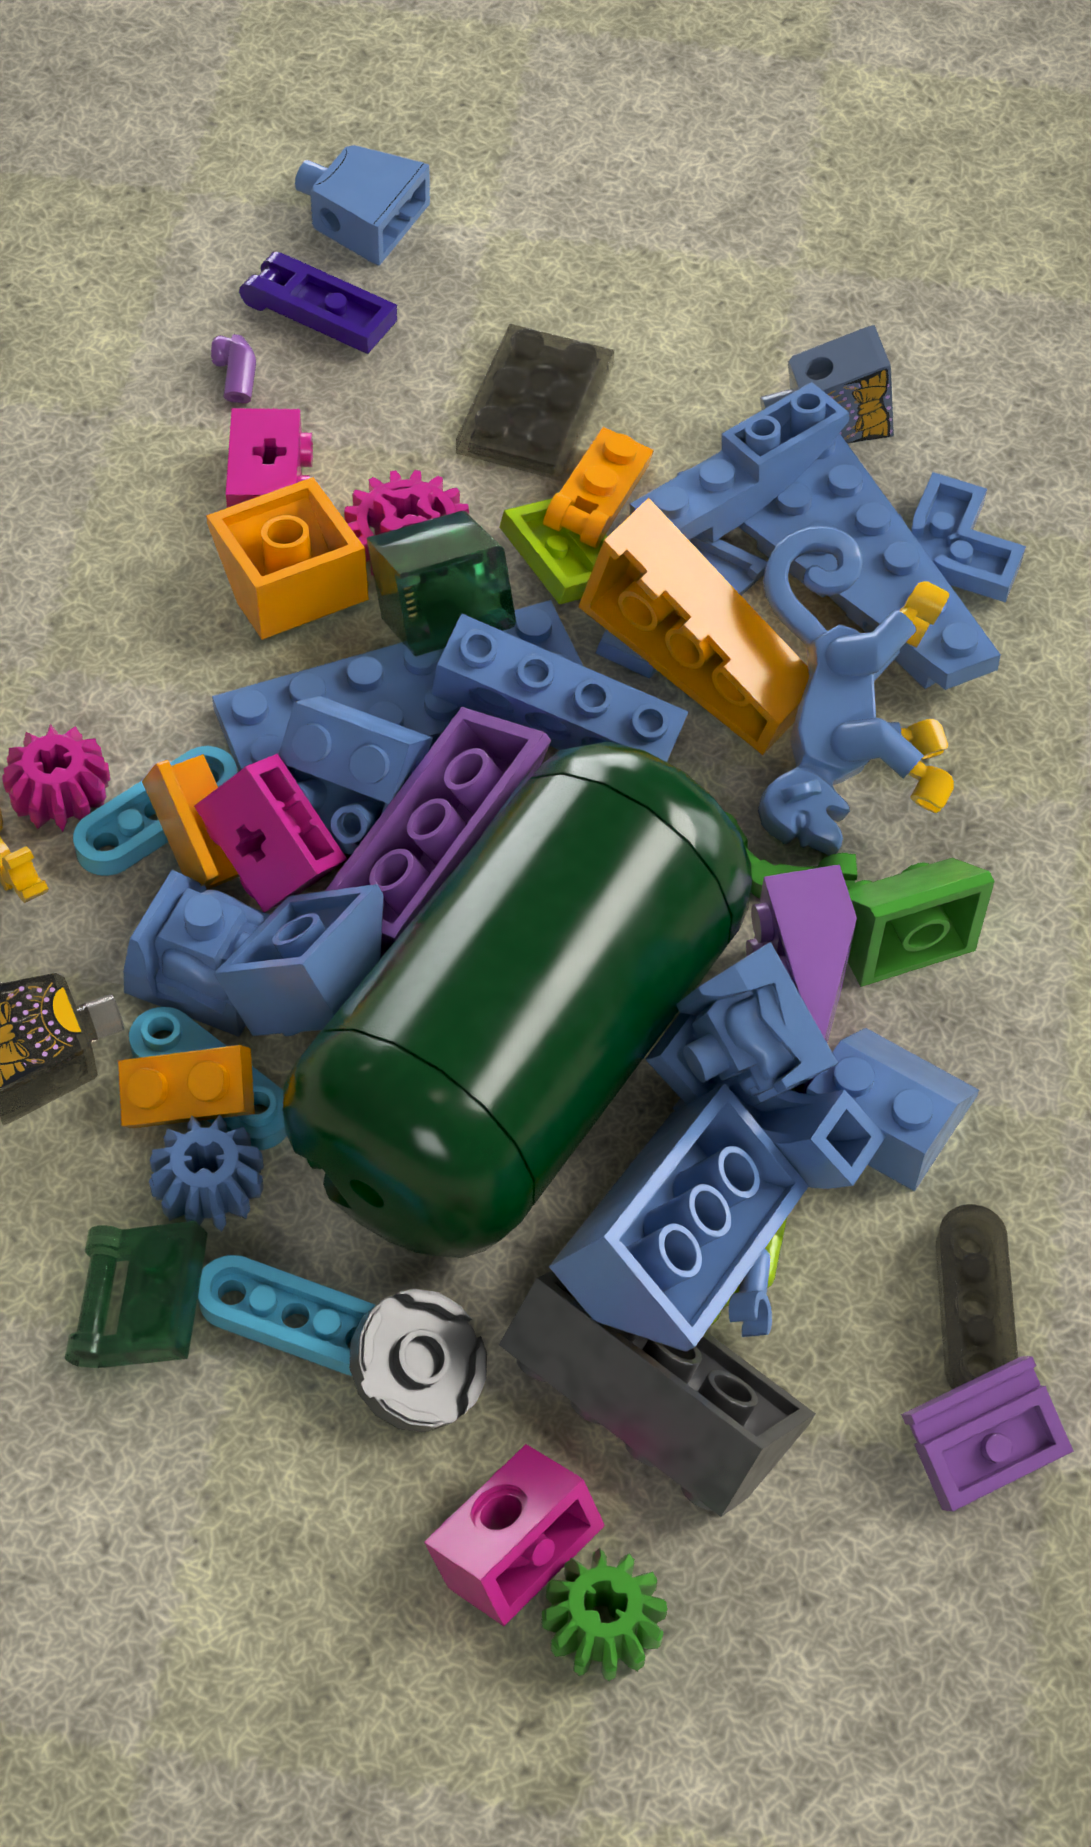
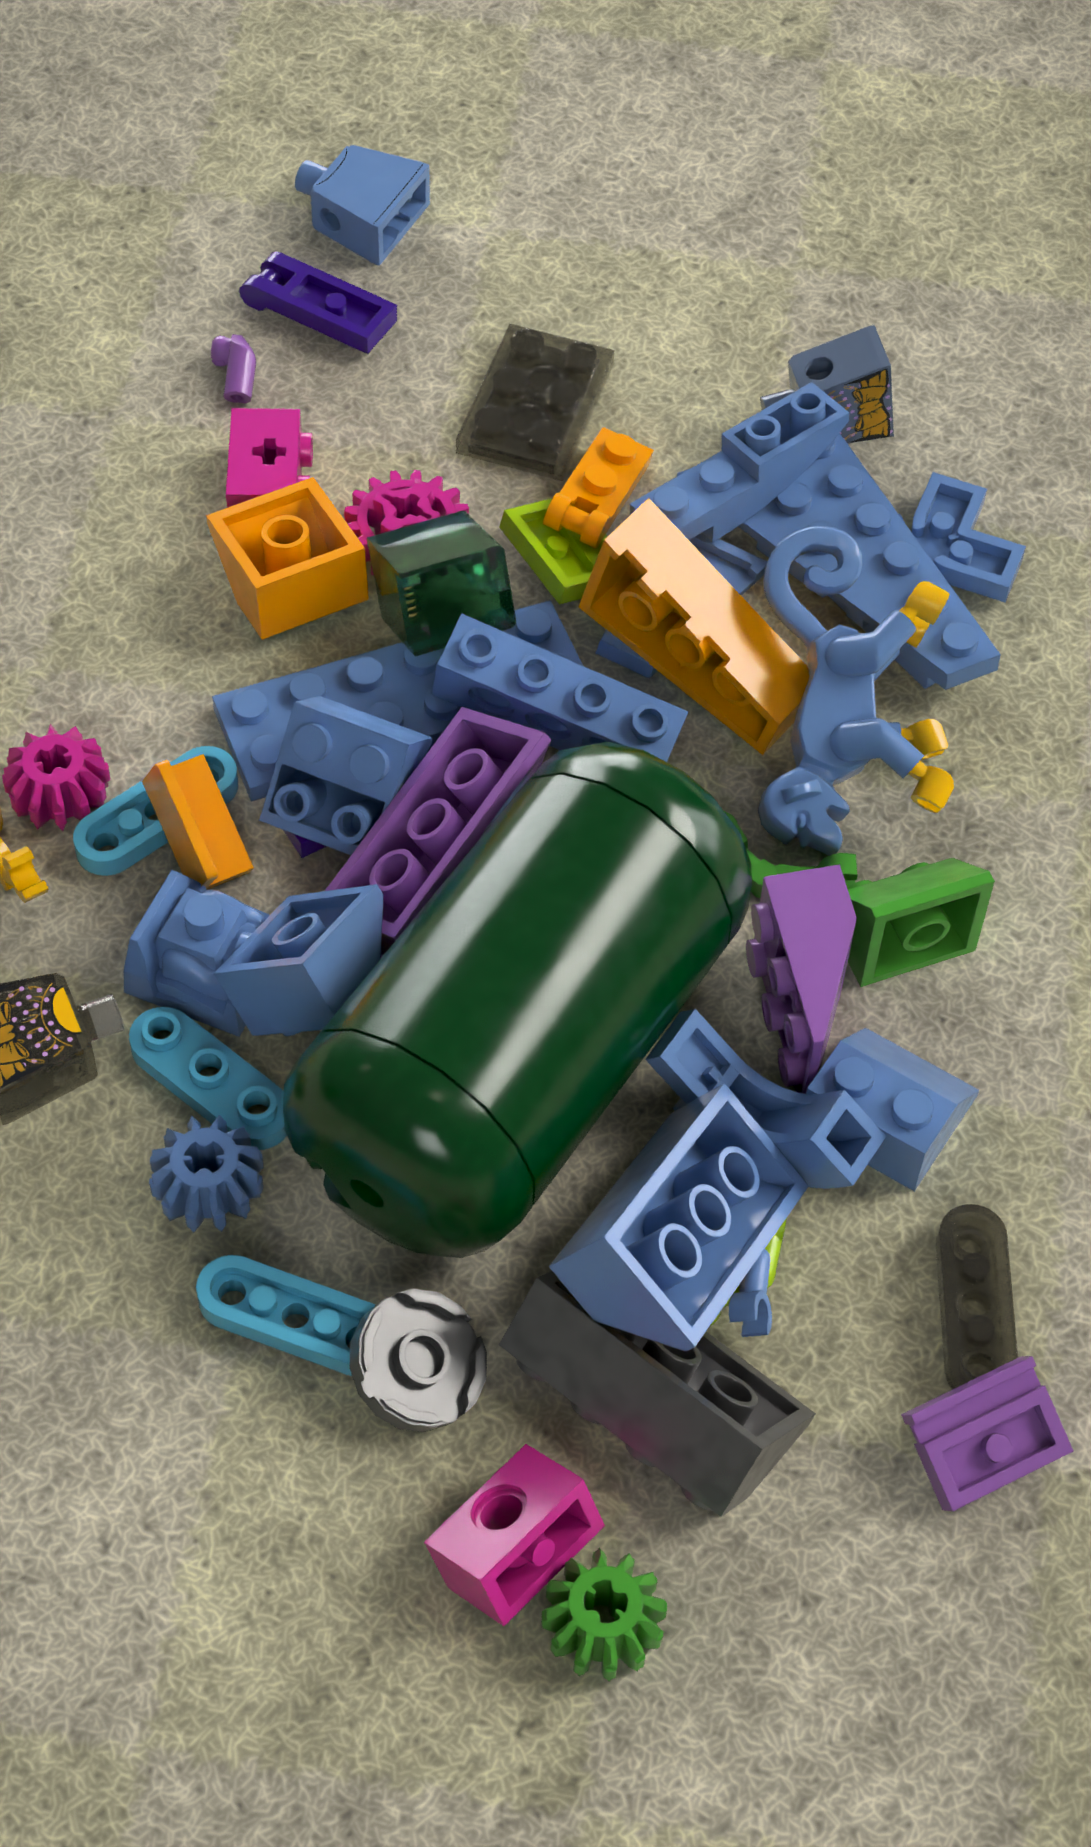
(156, 1298): clear green plate -> none
(186, 1085): light orange plate -> none
(269, 832): dark pink brick -> none
(755, 1029): medium blue brick -> none

